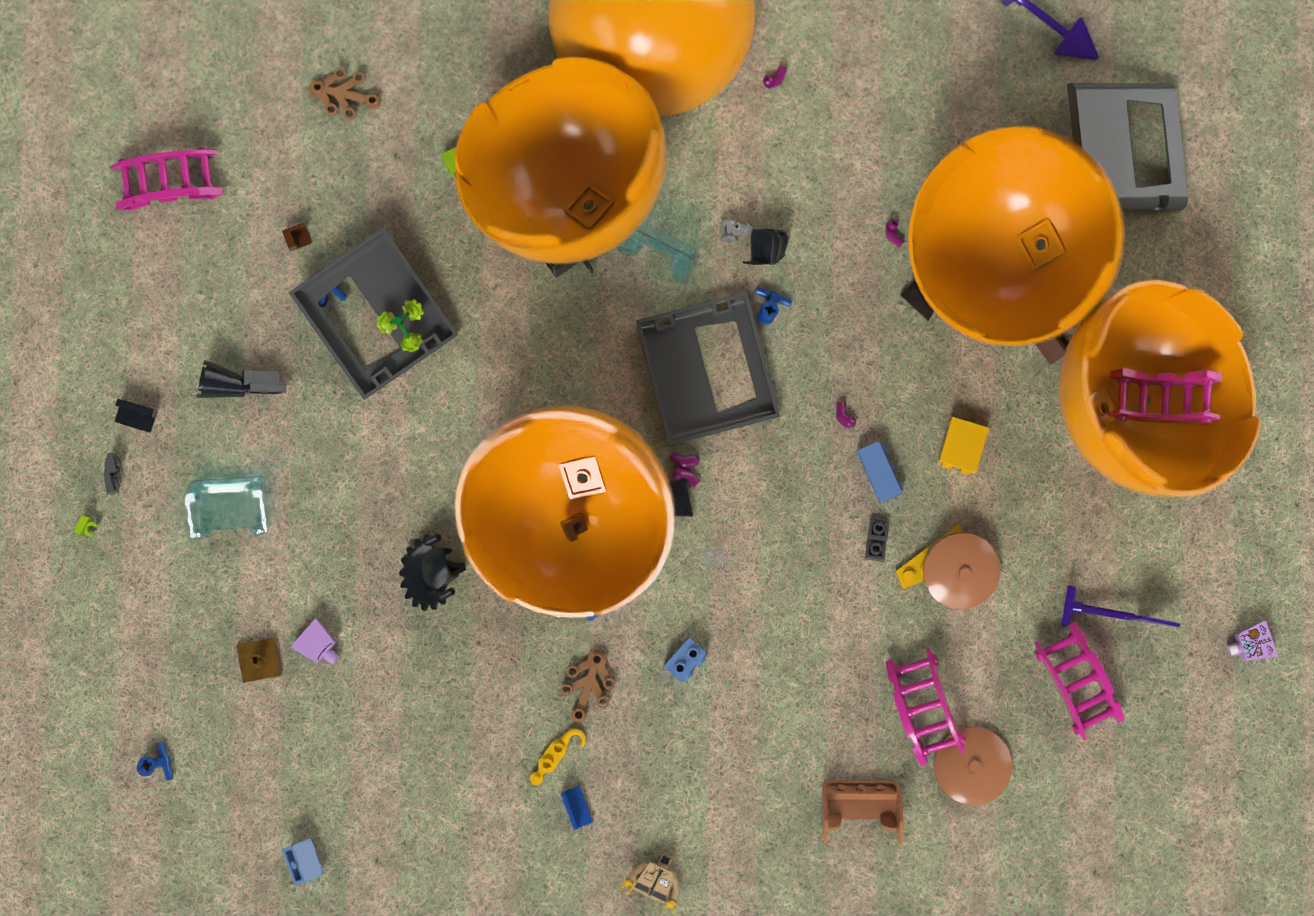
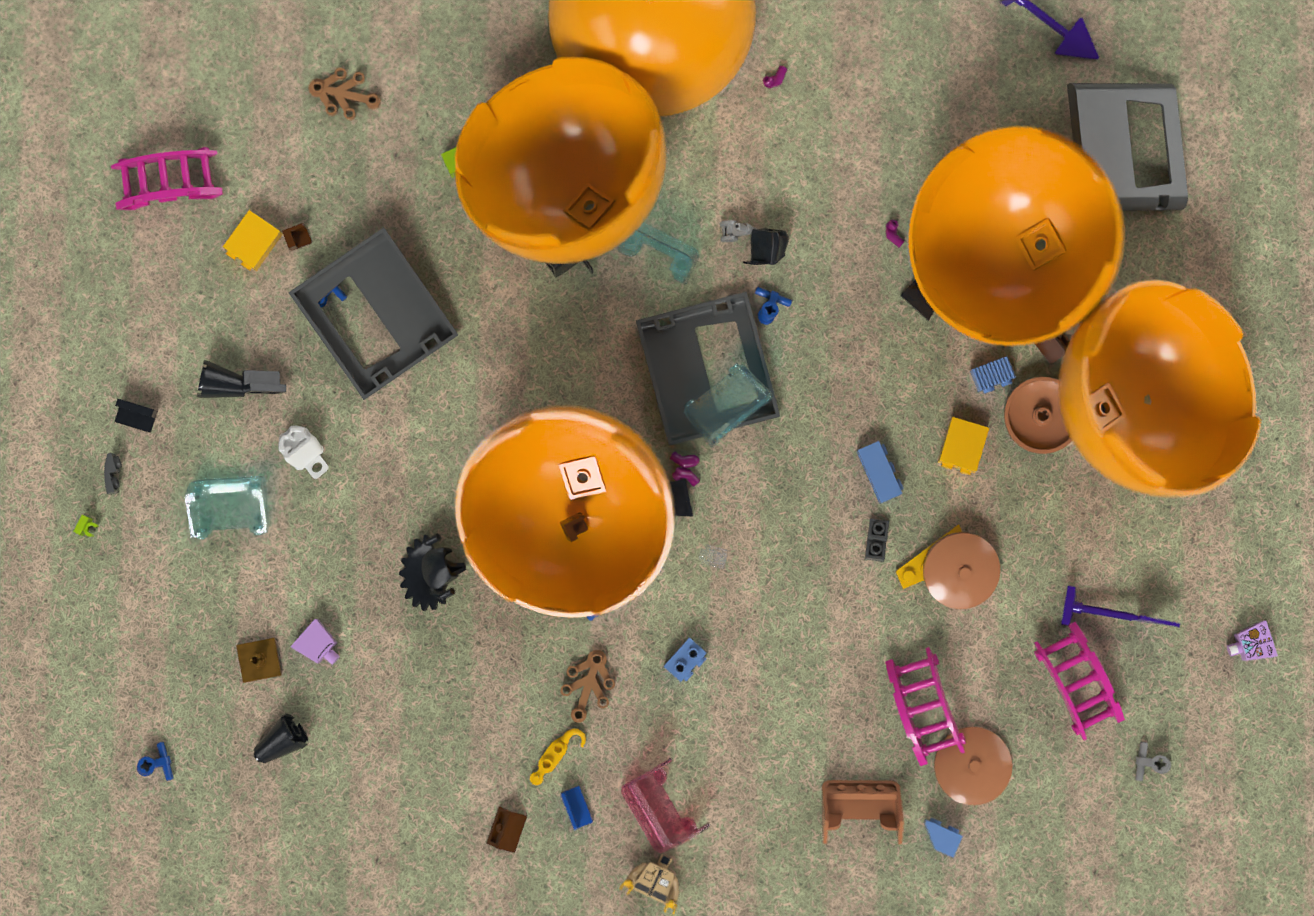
(252, 241): none -> yellow brick
(281, 740): none -> black cone
(302, 450): none -> white piece
(302, 862): medium blue brick -> none
(388, 323): lime plant -> none
(506, 829): none -> reddish brown panel
(656, 812): none -> clear pink windscreen
(727, 404): none -> clear light blue windscreen
(842, 417): magenta arm -> none
(943, 839): none -> medium blue slope
(993, 374): none -> medium blue brick
(1035, 416): none -> nougat dish
(1142, 761): none -> light grey piece
(1166, 380): dark pink fence -> none

